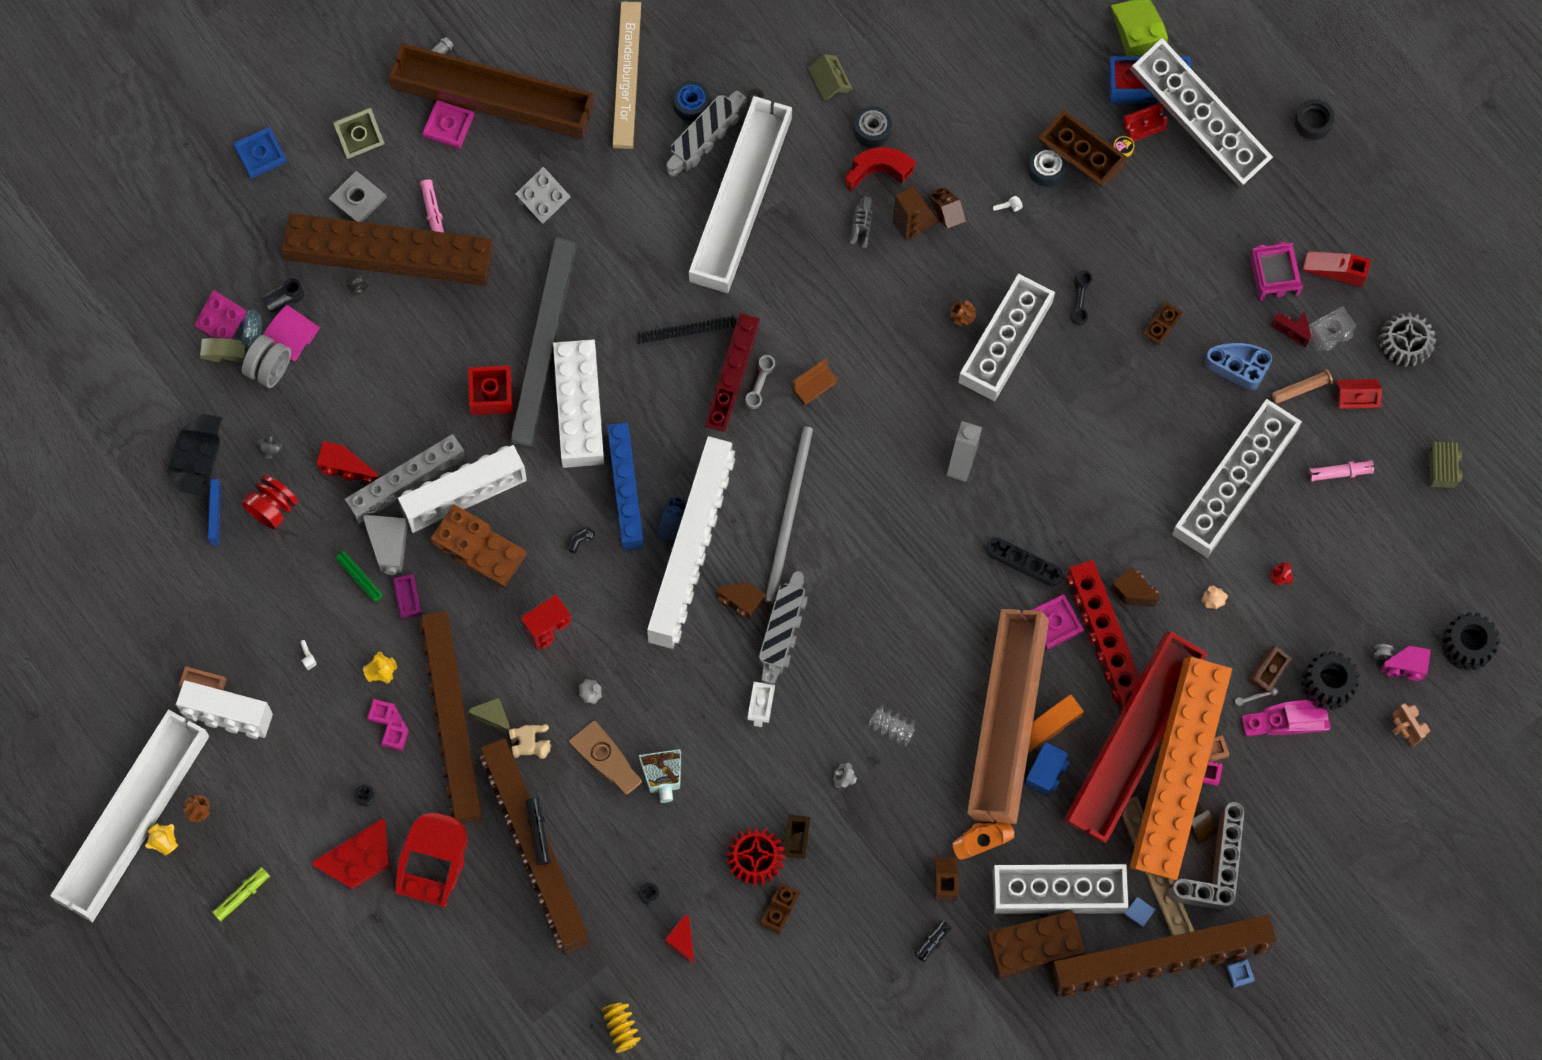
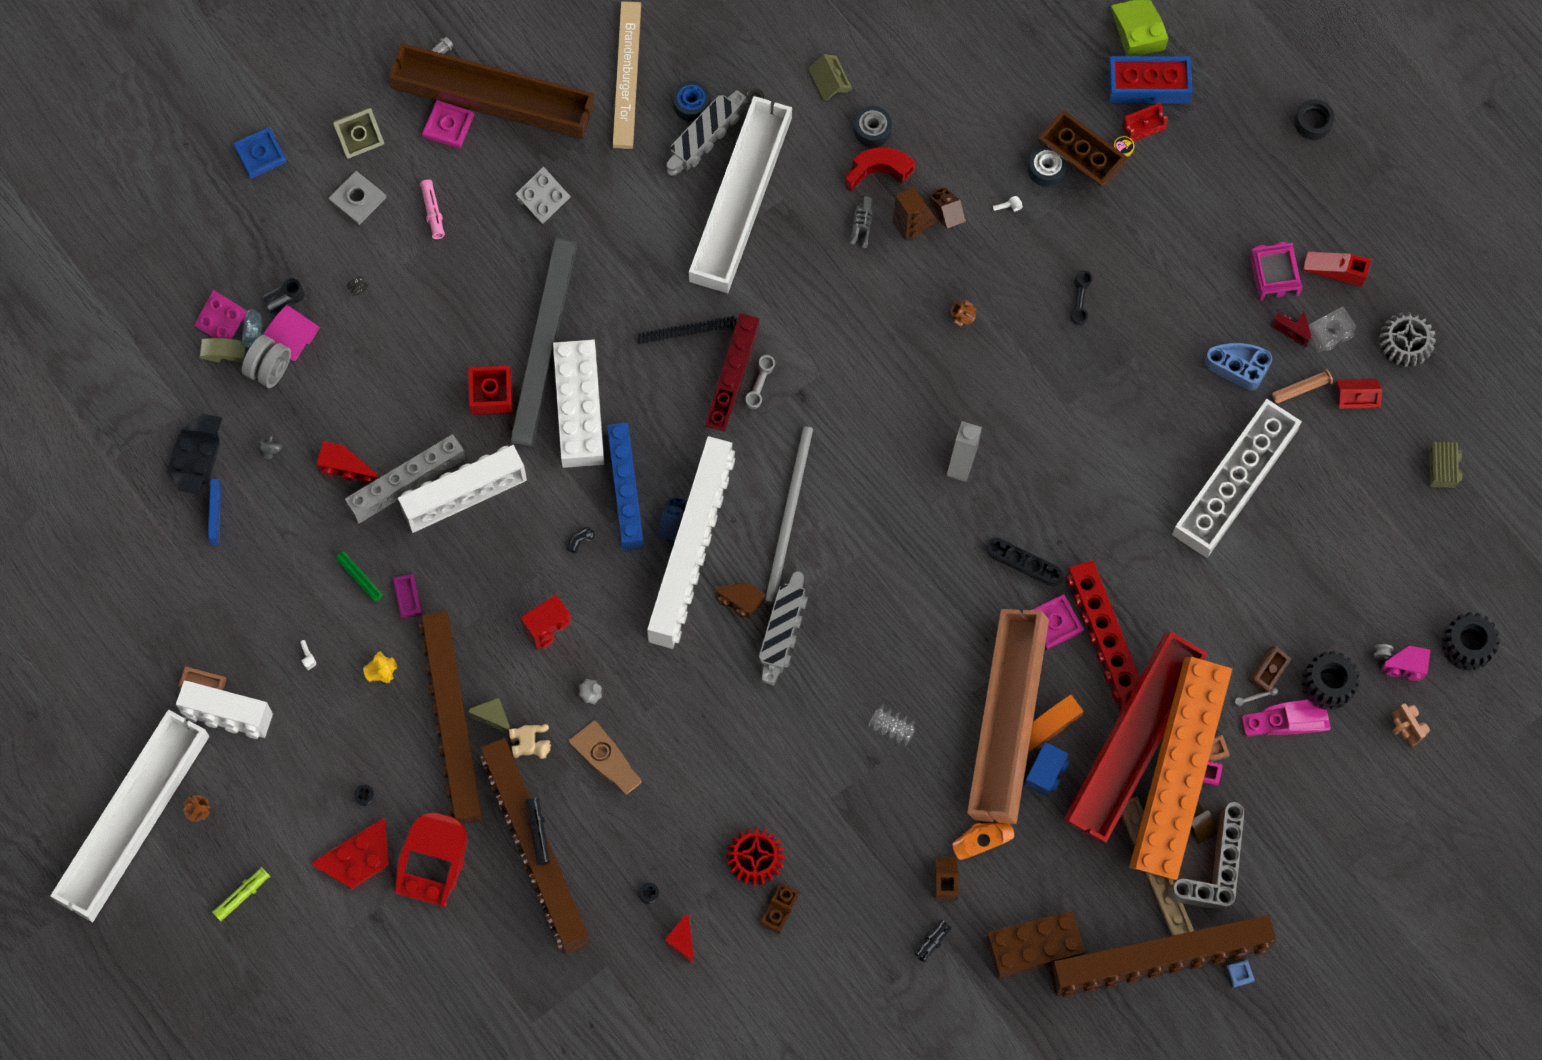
(161, 838): yellow rock -> none
(272, 498): red wheel -> none
(388, 249): reddish brown brick -> none
(388, 541): light grey slope -> none
(396, 730): dark pink tile -> none
(477, 546): dark orange piece -> none
(621, 1026): yellow piece -> none
(662, 772): torso -> none
(761, 703): white plate -> none
(797, 836): dark brown slope -> none
(814, 382): dark orange panel -> none
(844, 776): light grey piece -> none
(1006, 337): white brick -> none
(1060, 889): white brick -> none
(1134, 590): reddish brown slope -> none
(1139, 912): medium blue tile -> none
(1163, 323): reddish brown slope -> none
(1201, 112): white brick -> none
(1214, 597): light nougat piece -> none
(1282, 574): red piece -> none
(1350, 469): bright pink pin -> none

